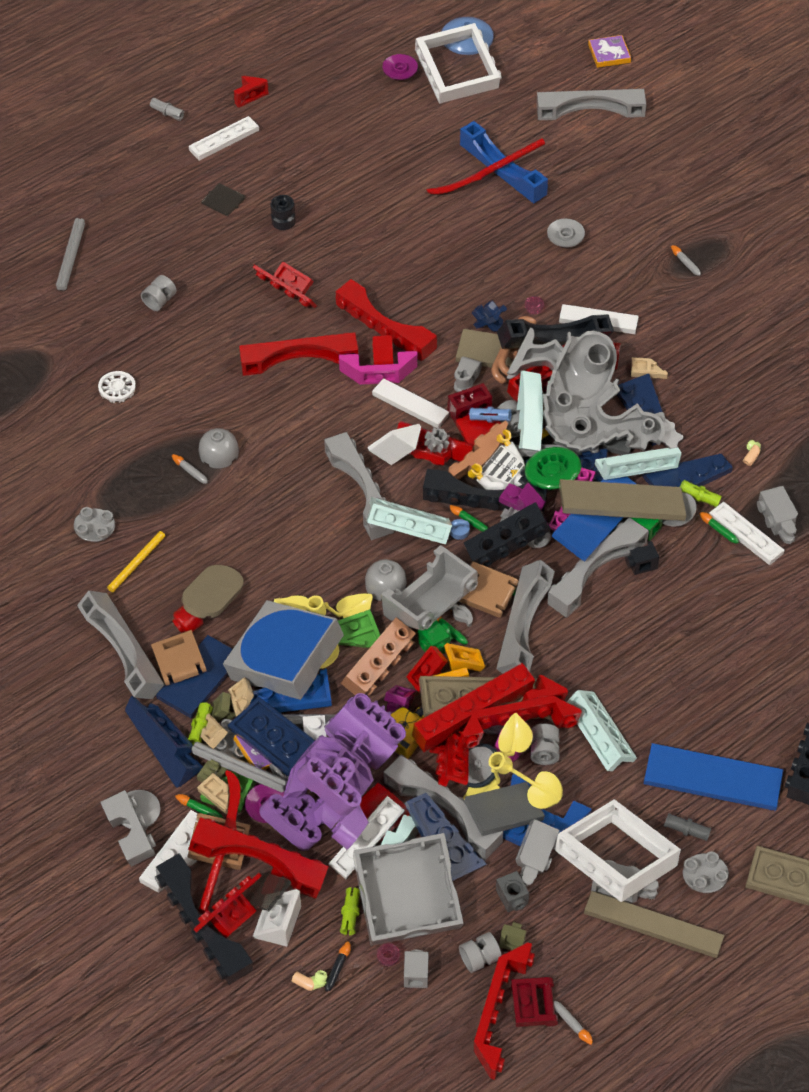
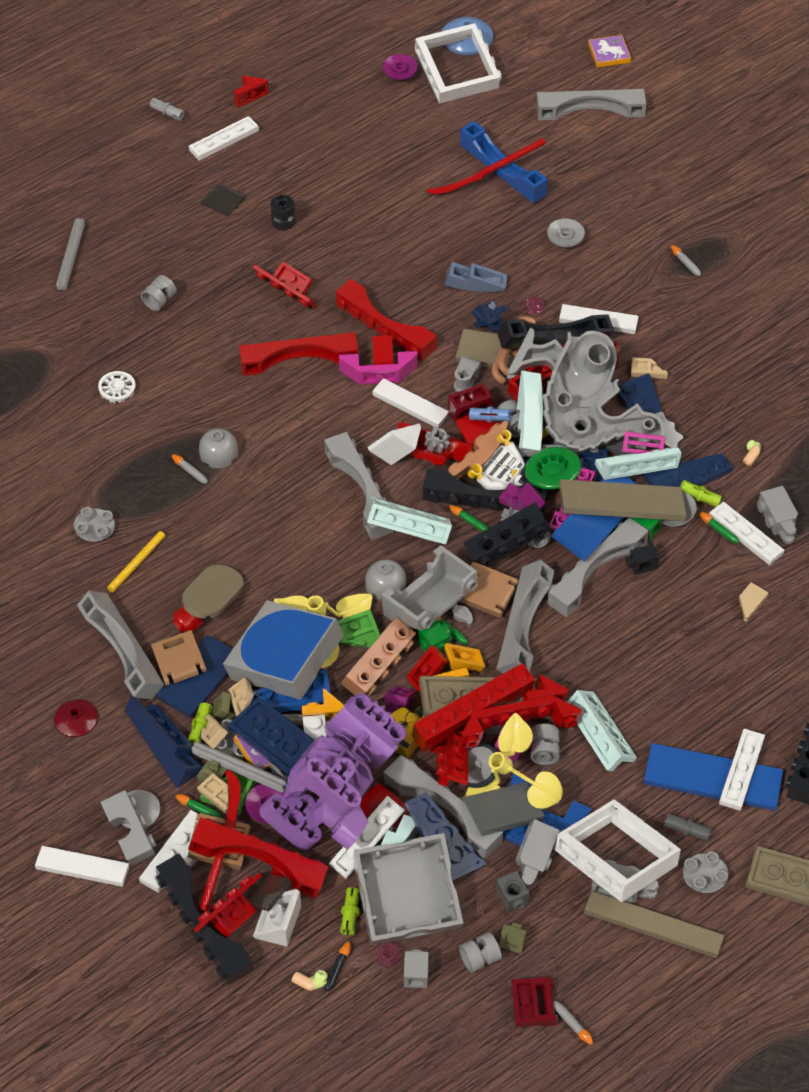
(75, 725): none -> dark red dish
(82, 866): none -> white tile
(329, 708): none -> light orange slope
(460, 529): medium blue tile -> none
(475, 278): none -> sand blue slope
(516, 961): red slope -> none
(641, 443): none -> dark pink tile
(742, 769): none -> white tile
(751, 600): none -> tan tile

